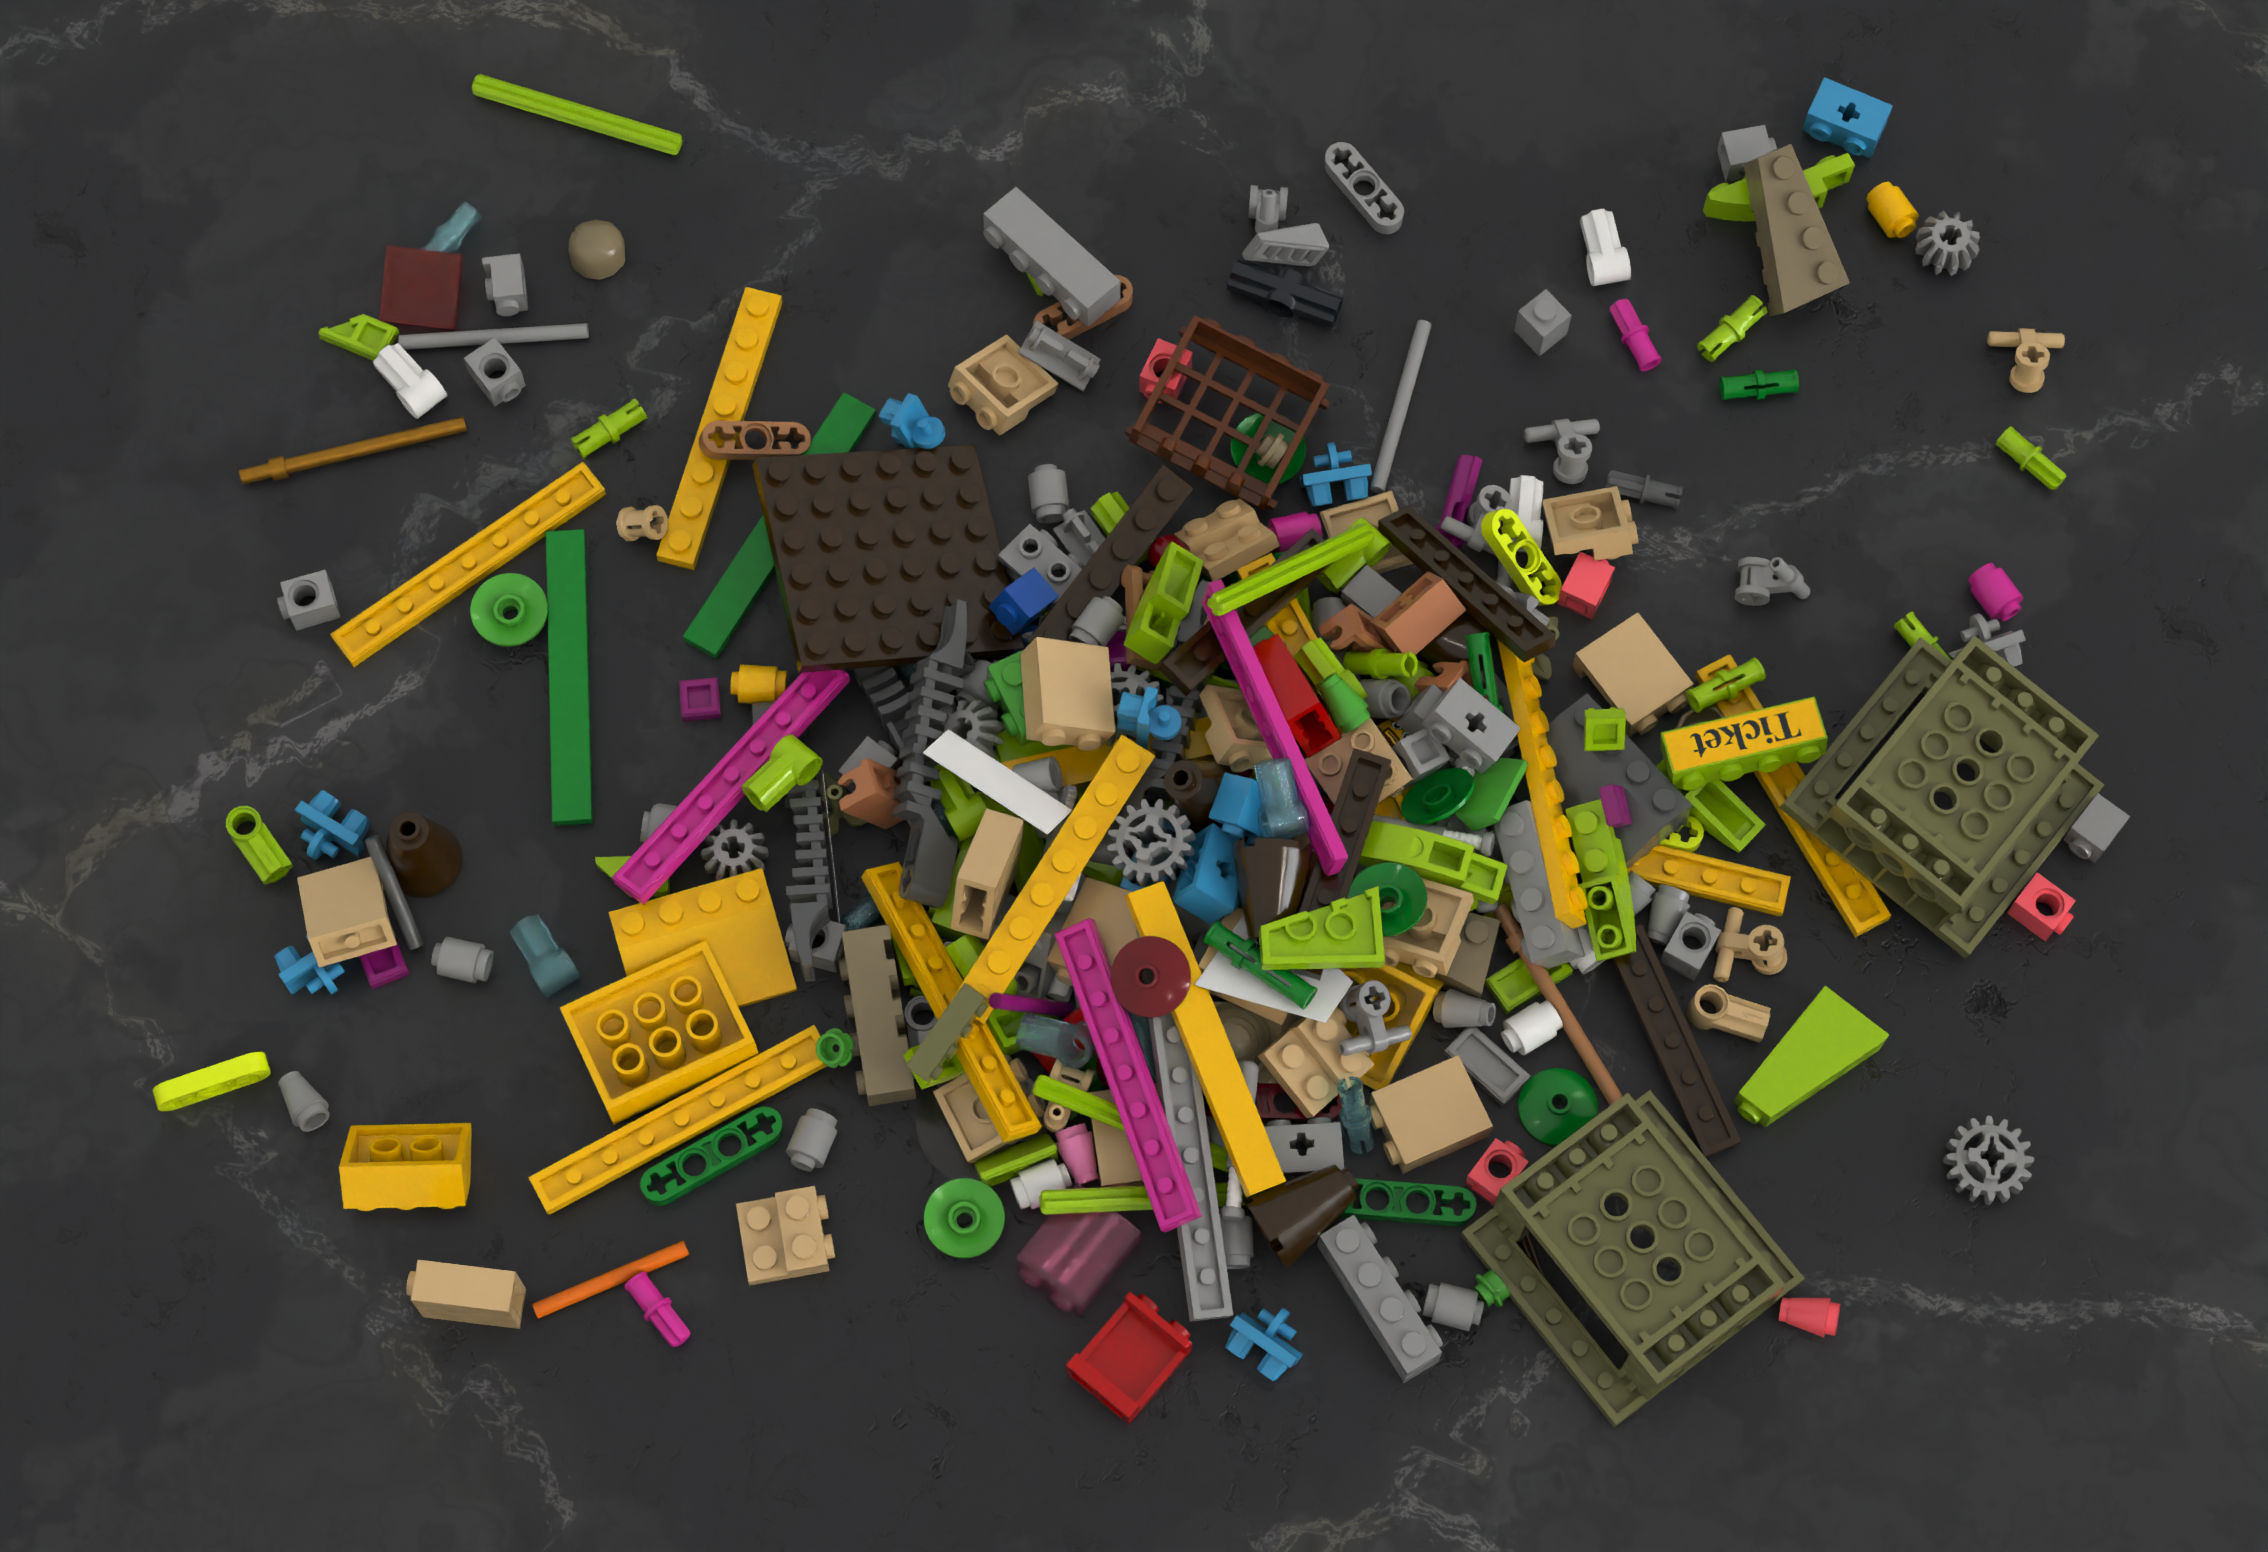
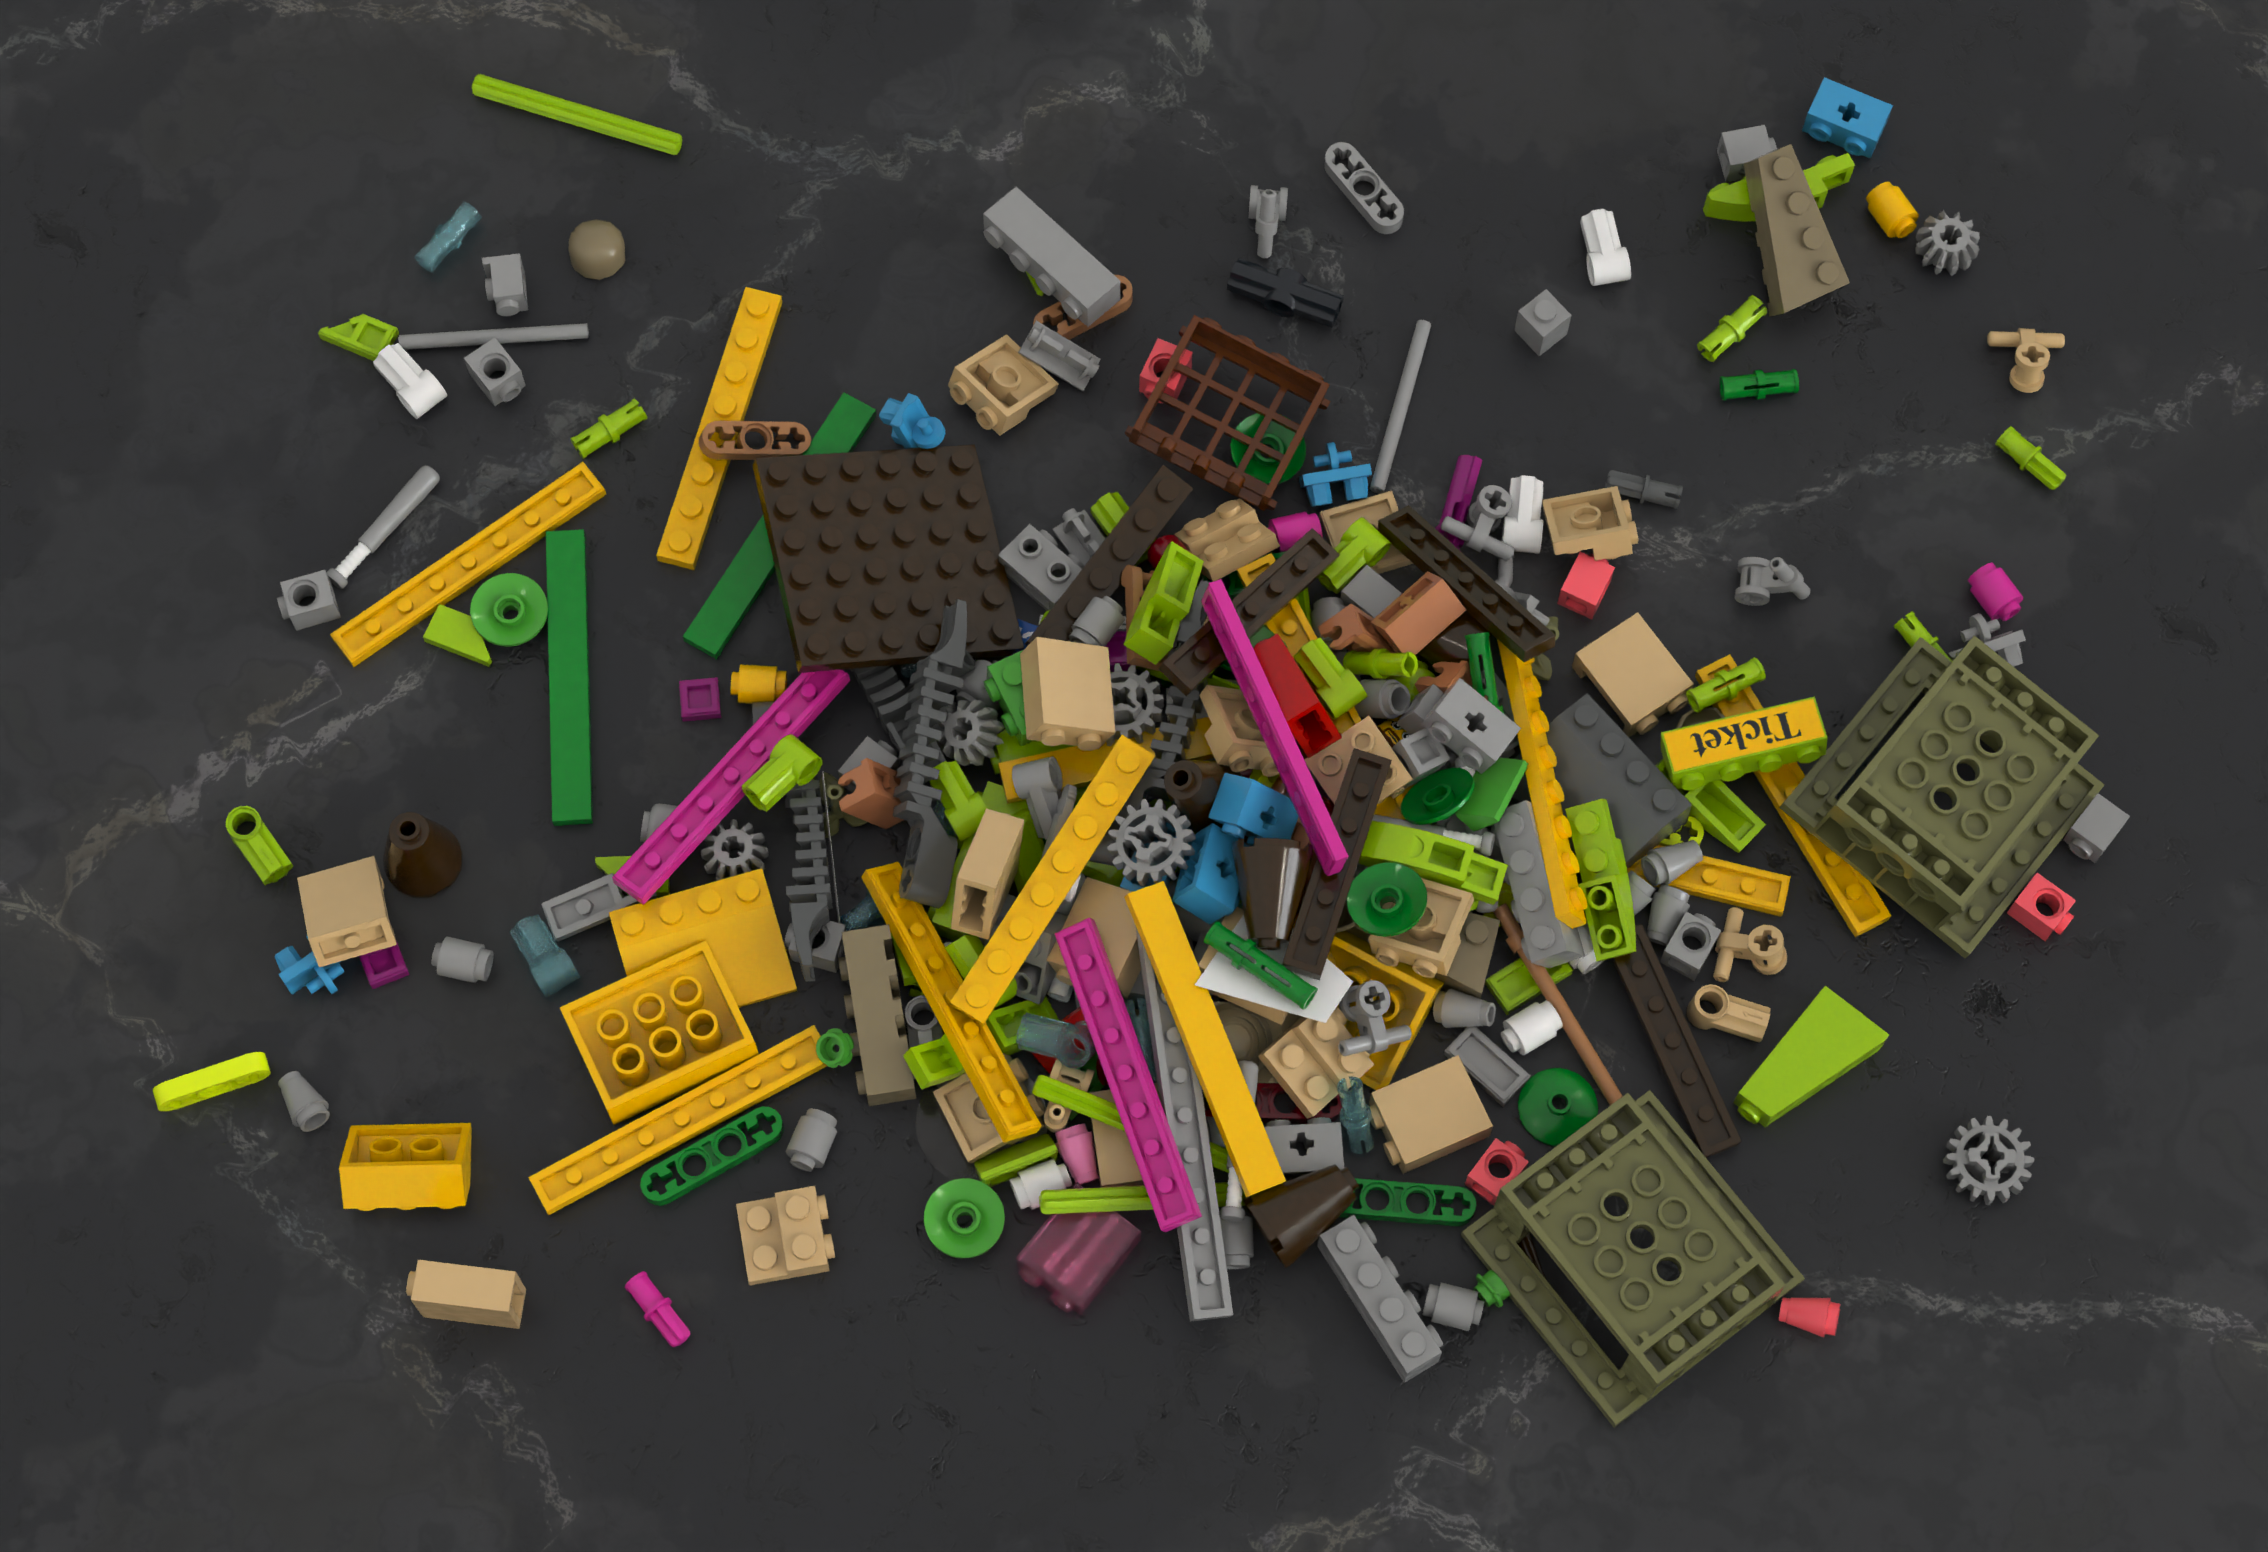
(279, 468): pearl gold bar -> none
(319, 816): dark azure hips -> none
(393, 515): none -> light grey piece
(394, 892): dark grey bar -> none
(421, 287): clear red plate -> none
(456, 634): none -> lime tile
(585, 907): none -> light grey hinge
(610, 1279): orange bar -> none
(642, 523): tan bush -> none
(947, 1032): olive piece -> none
(997, 781): white sticker -> none
(1023, 601): blue brick -> none
(1030, 1005): magenta bar -> none
(1048, 493): light grey brick -> none
(1130, 1357): red panel -> none
(1142, 716): dark azure hips -> none
(1170, 980): dark red dish -> none
(1271, 450): dark tan plate -> none
(1279, 1353): dark azure hips -> none
(1281, 810): clear light blue piece -> none
(1289, 569): lime axle -> none
(1292, 245): light grey slope -> none
(1328, 938): lime wing -> none
(1343, 703): bright green cone -> none
(1506, 549): neon yellow beam -> none
(1571, 446): light grey piece -> none
(1604, 729): lime tile -> none
(1615, 806): magenta tile -> none
(1635, 335): dark pink axle -> none
(1669, 862): none -> light grey cone

